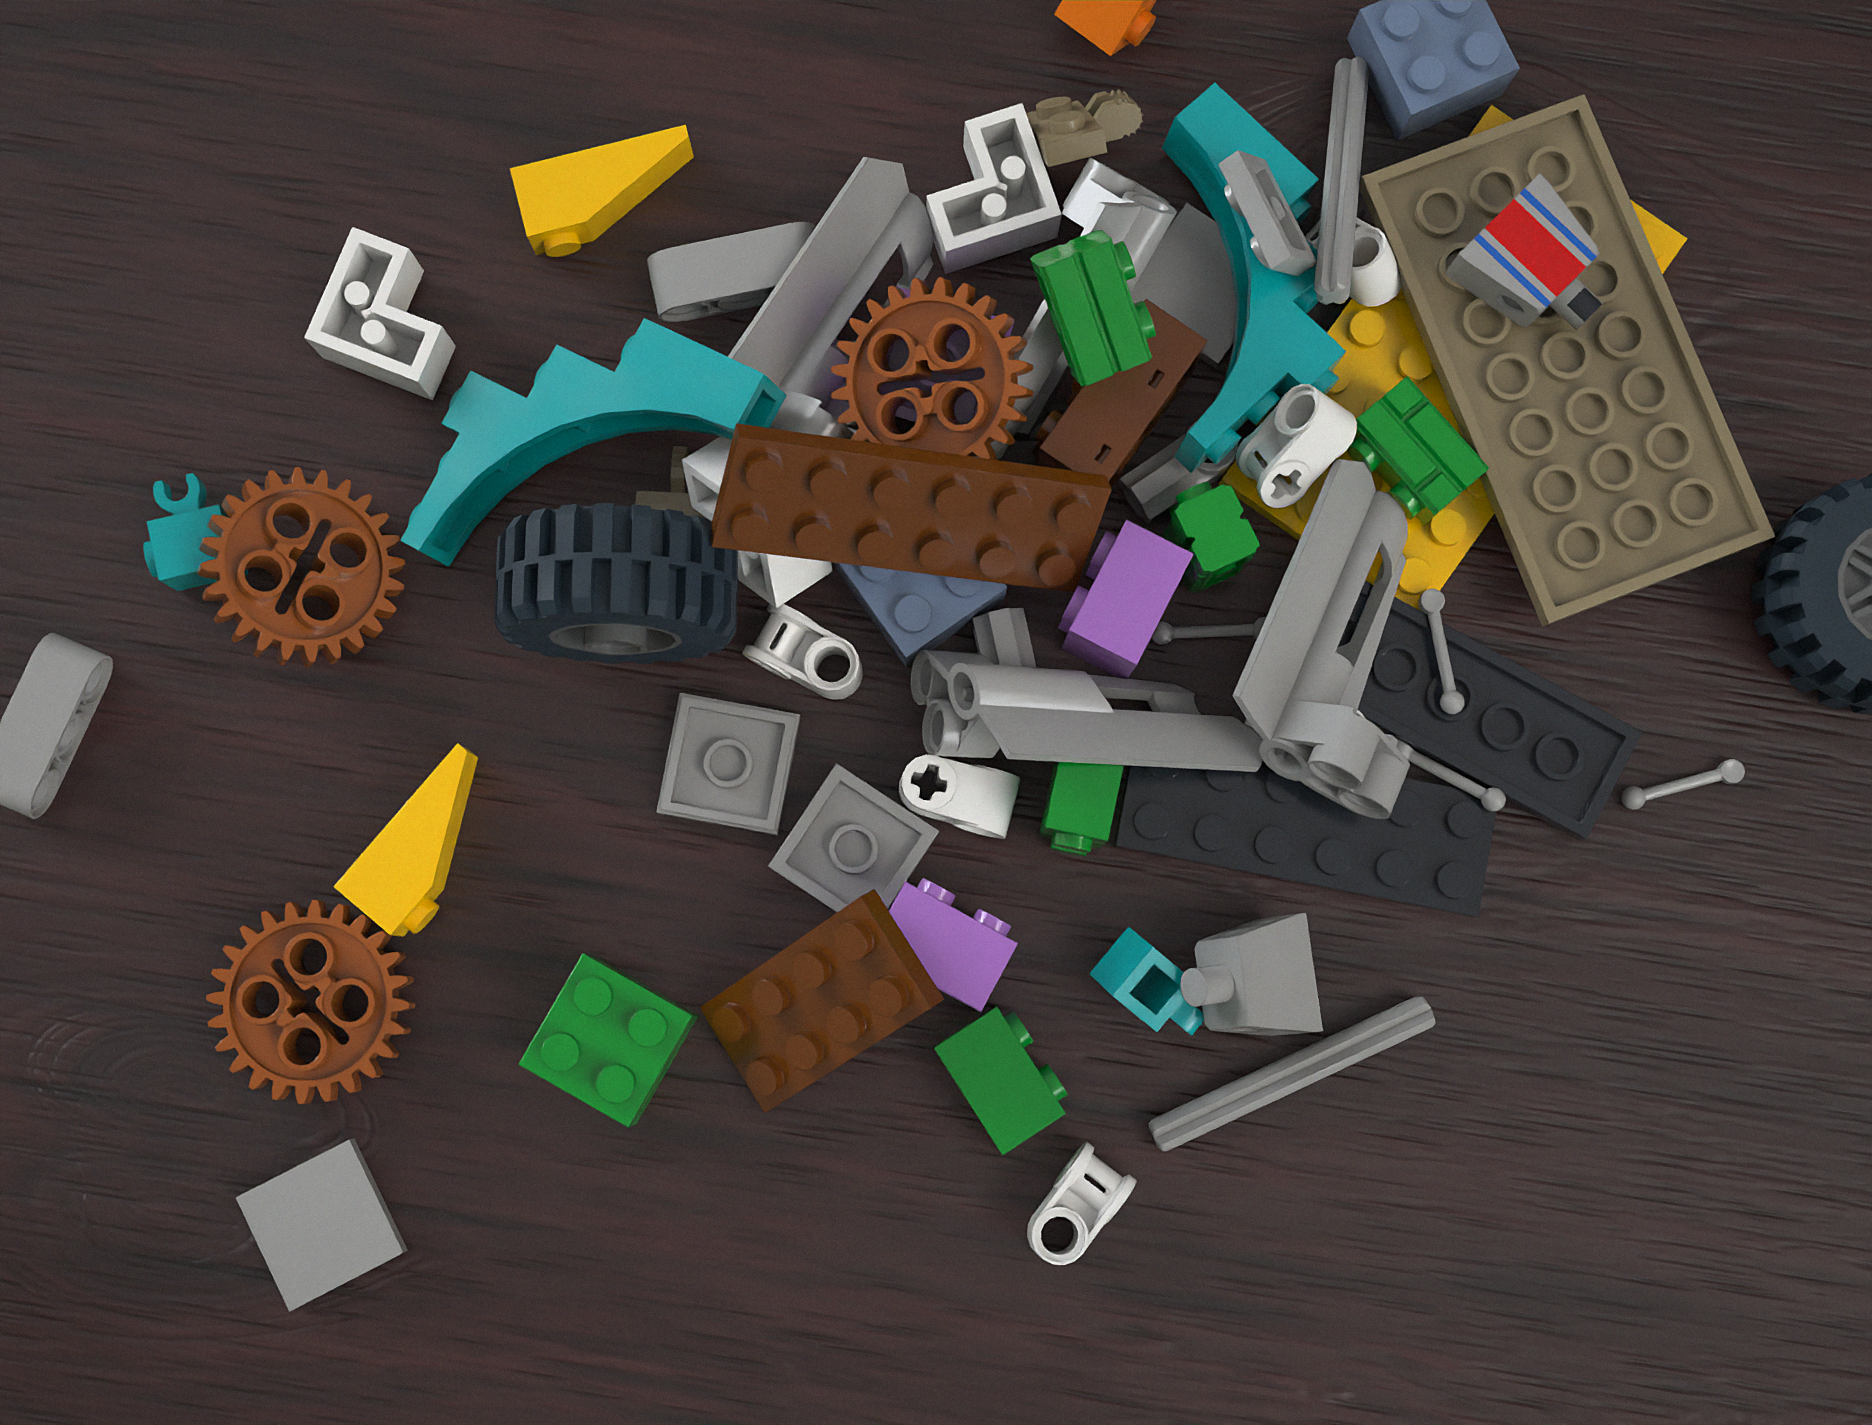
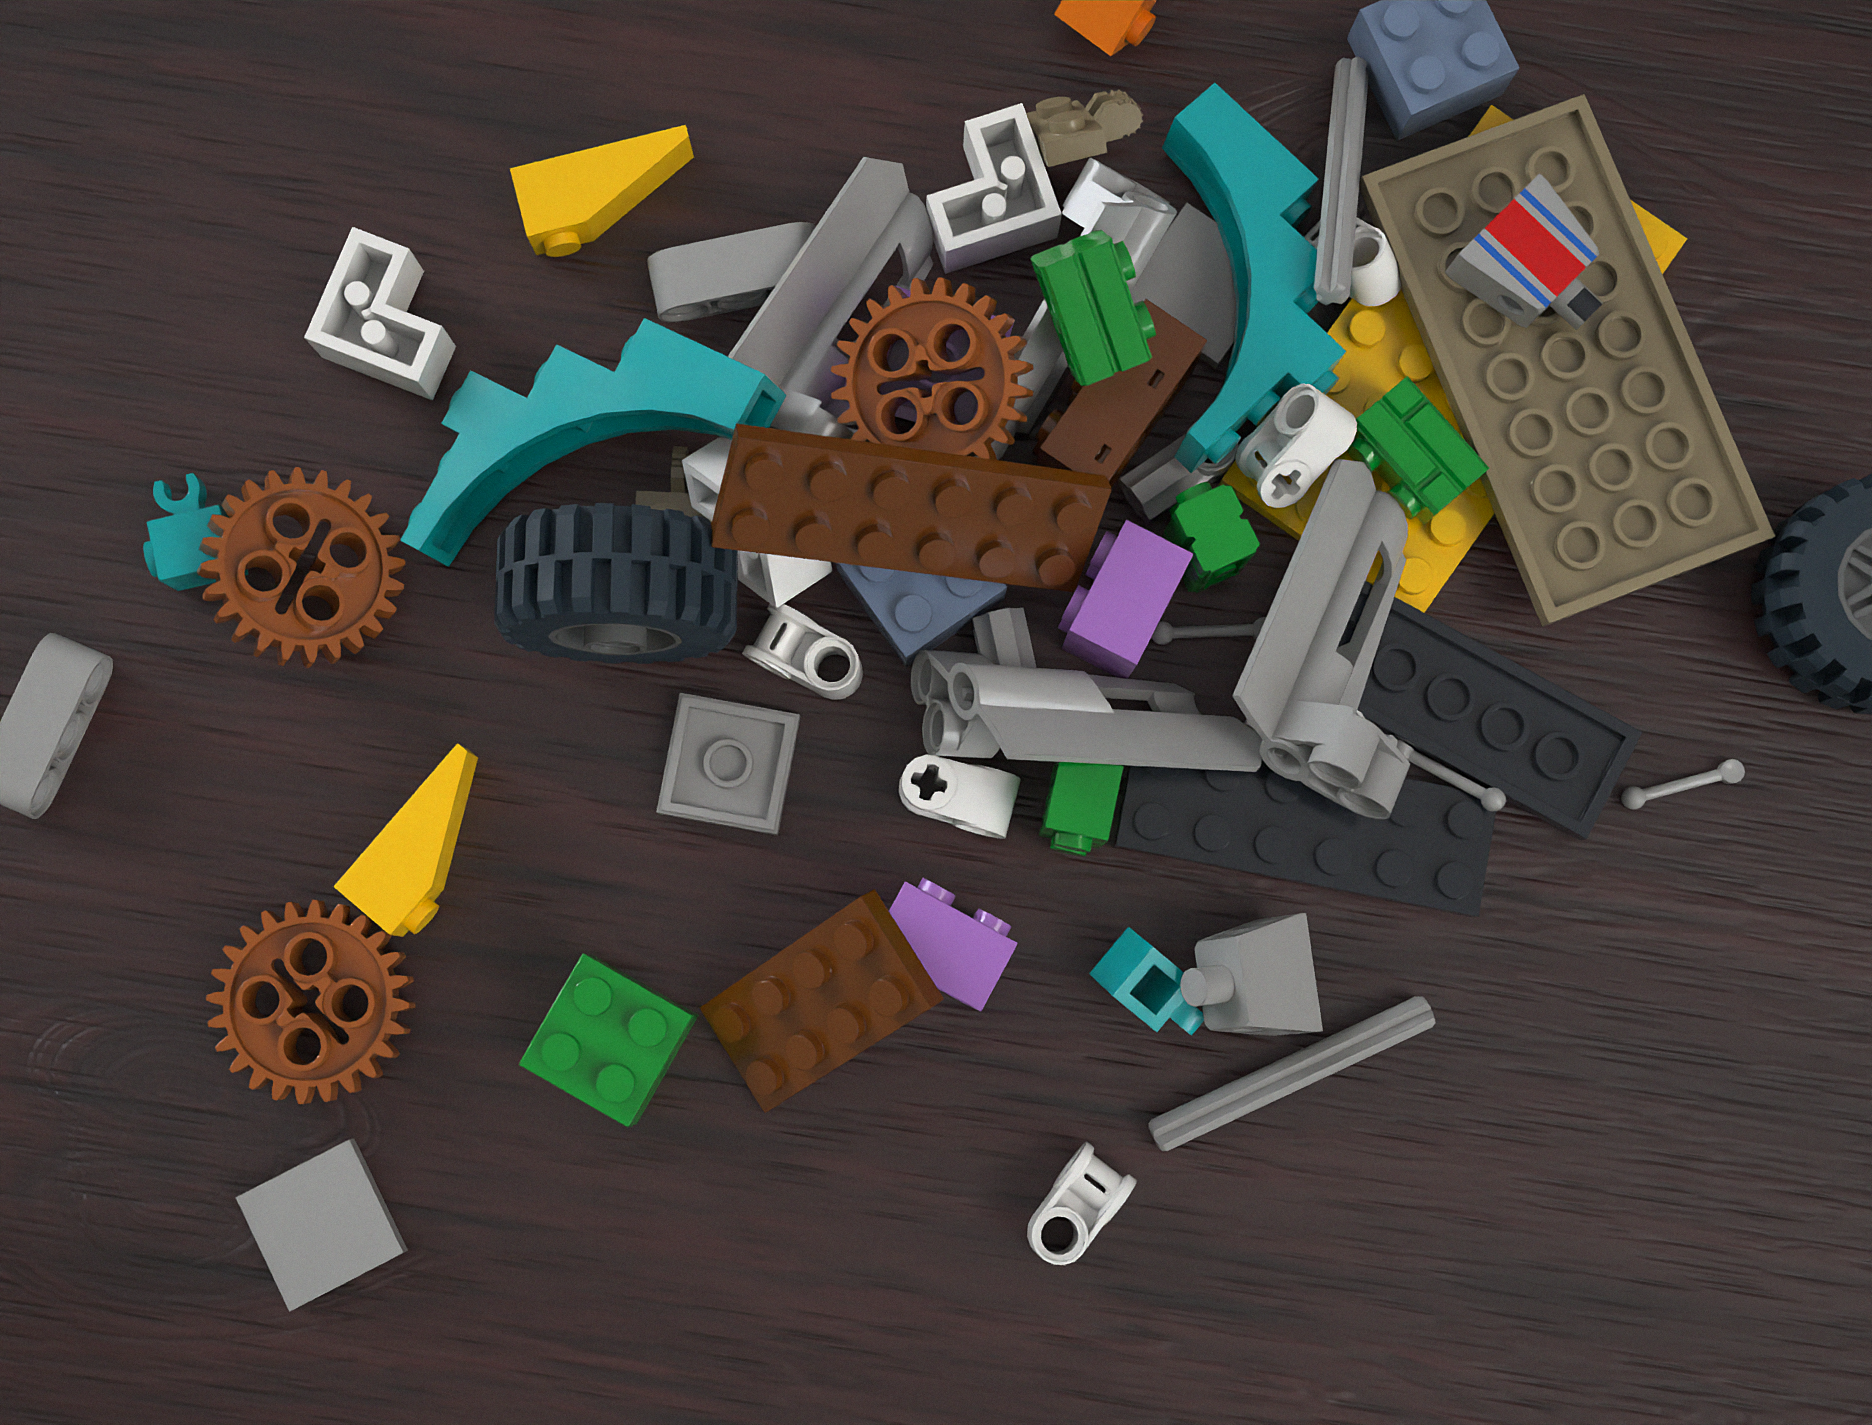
(852, 843): light grey plate -> none
(1001, 1079): green brick -> none
(1258, 198): light grey plate -> none
(1431, 603): light grey hinge -> none

